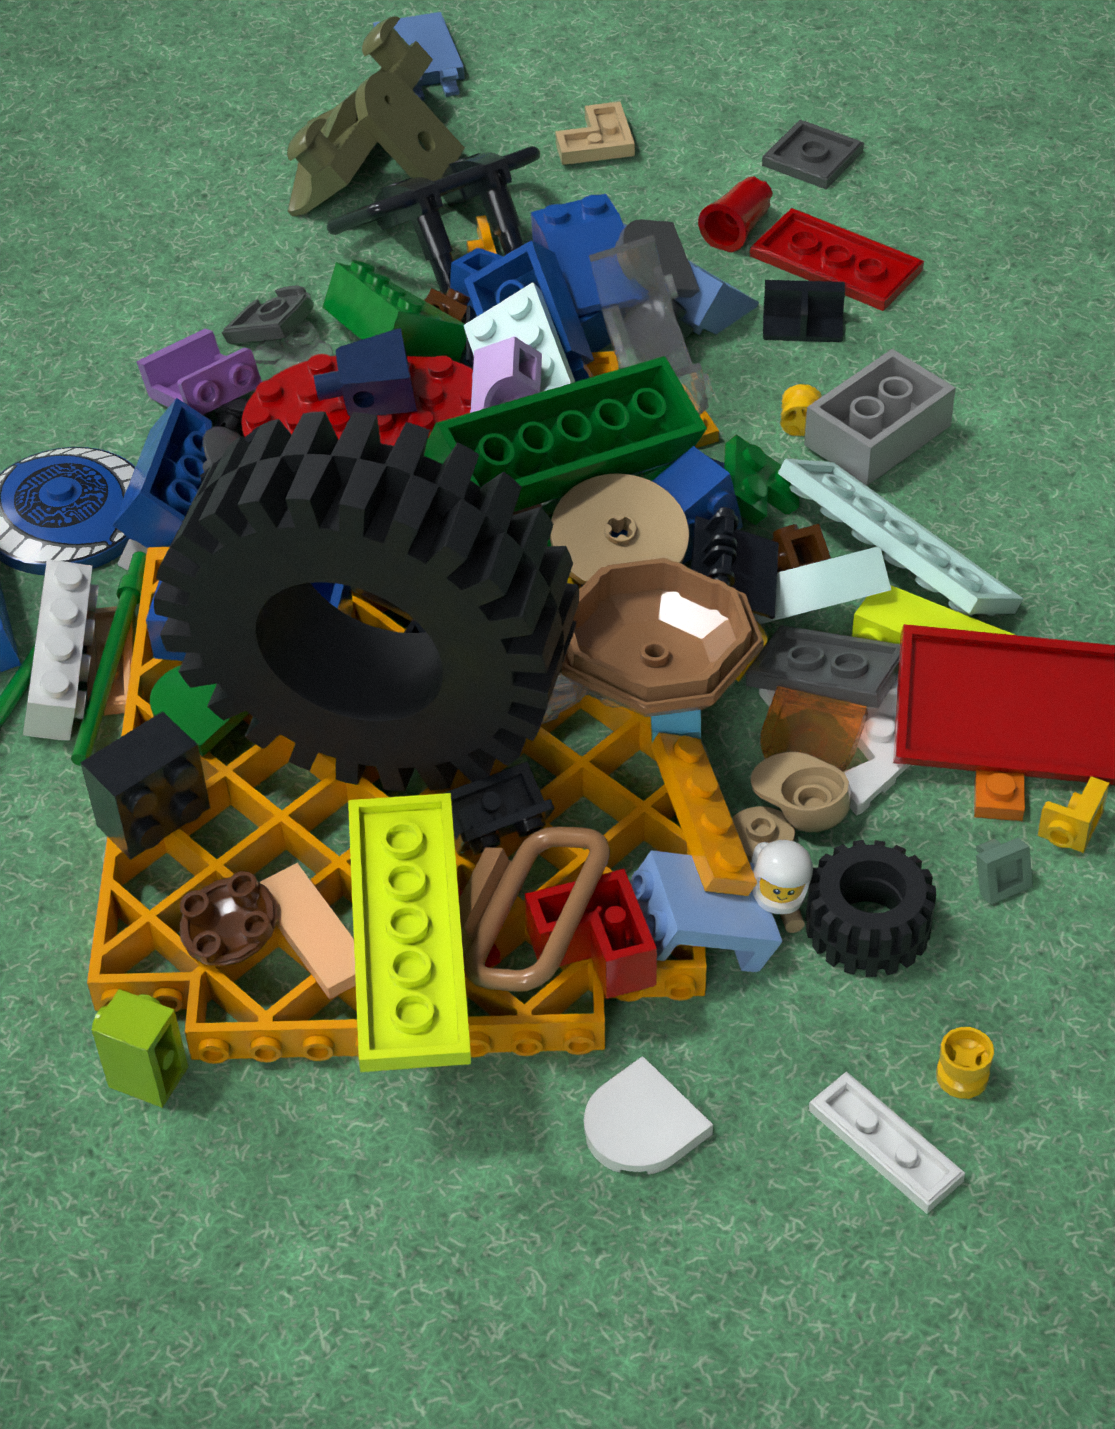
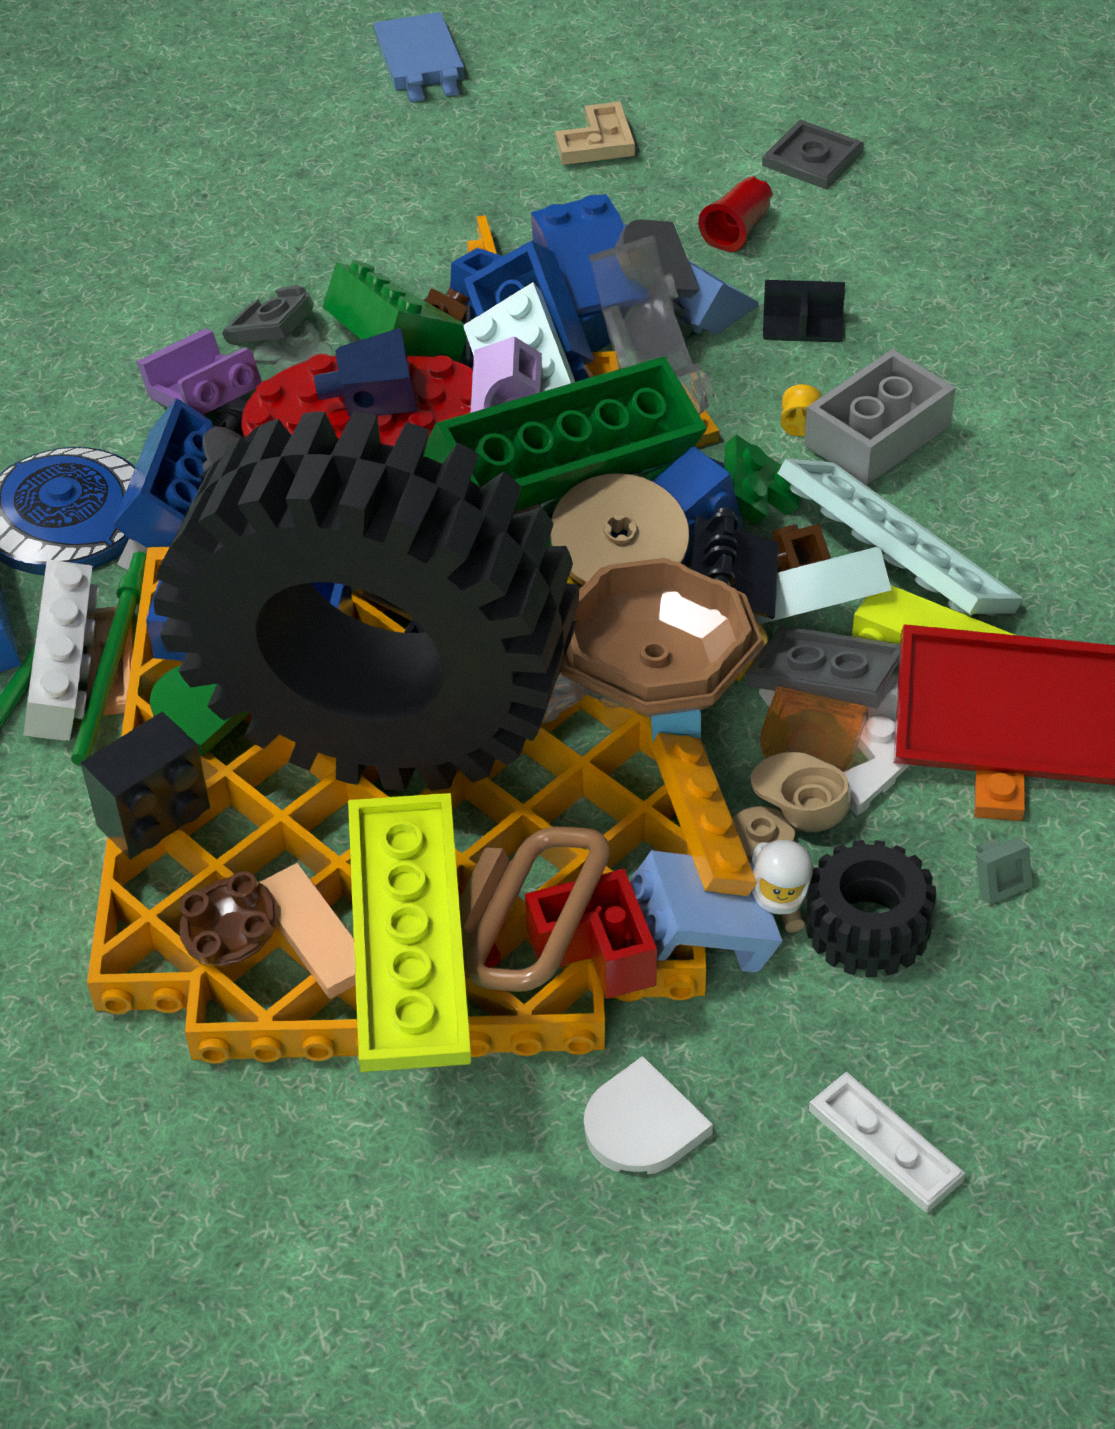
(140, 1047): lime brick -> none
(378, 111): olive piece -> none
(420, 202): black piece -> none
(497, 807): black bracket -> none
(833, 254): red tile -> none
(964, 1062): yellow wheel -> none
(1074, 824): yellow bracket -> none

